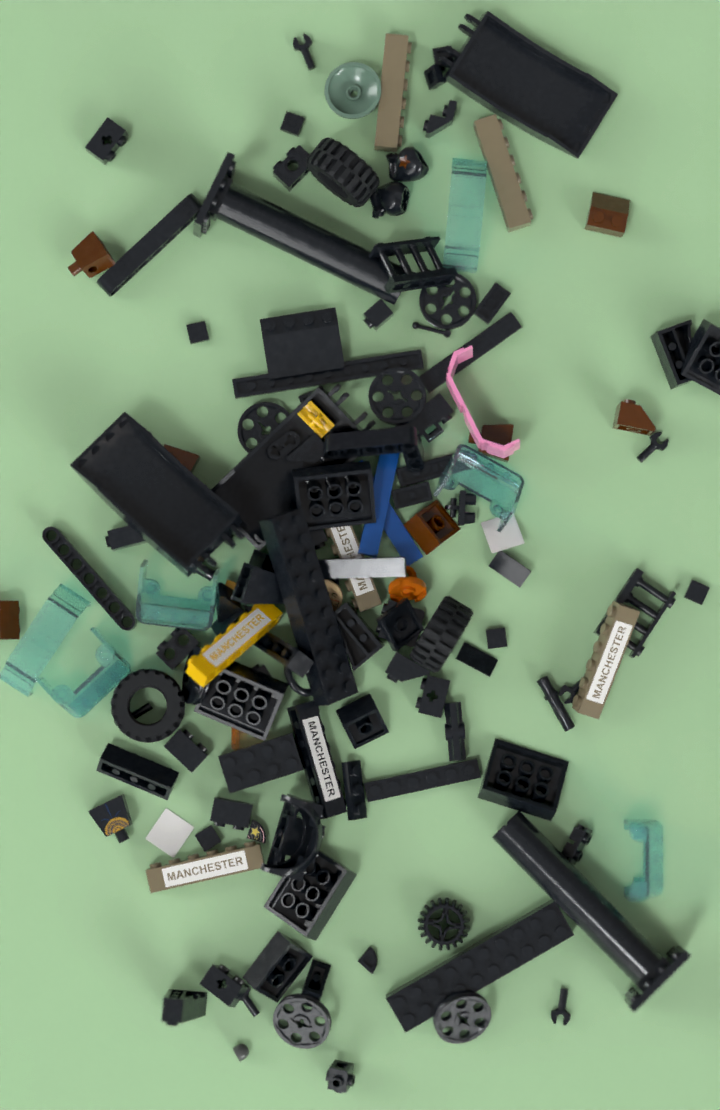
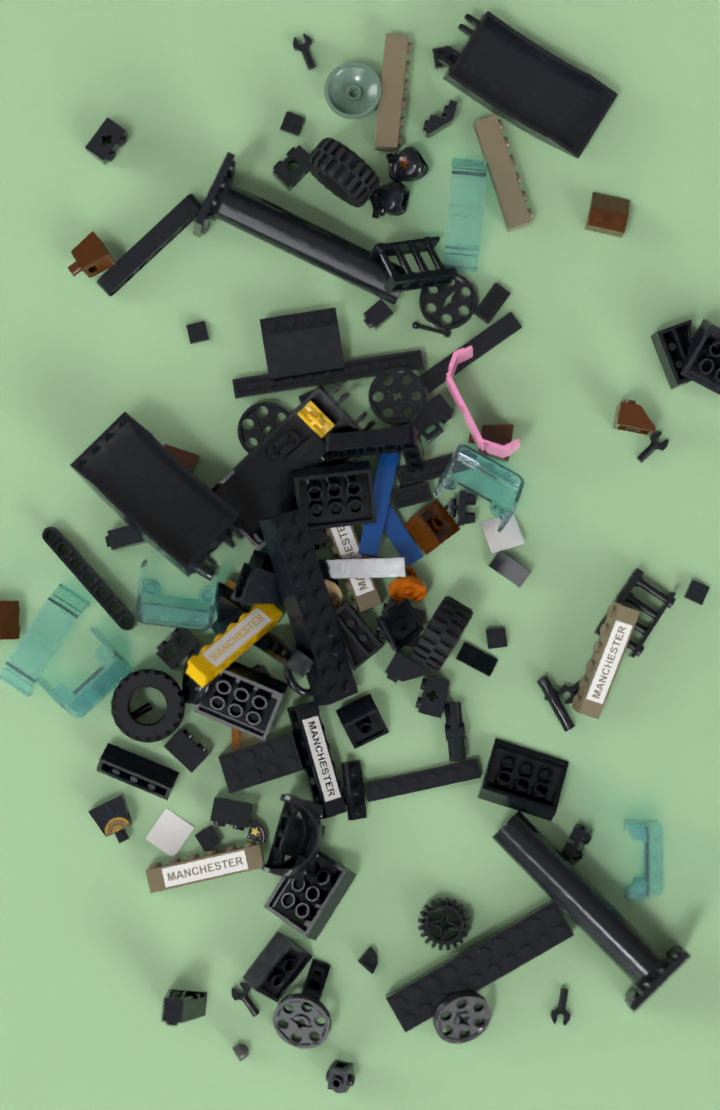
(214, 983): black brick -> none
(434, 76): black tile -> none

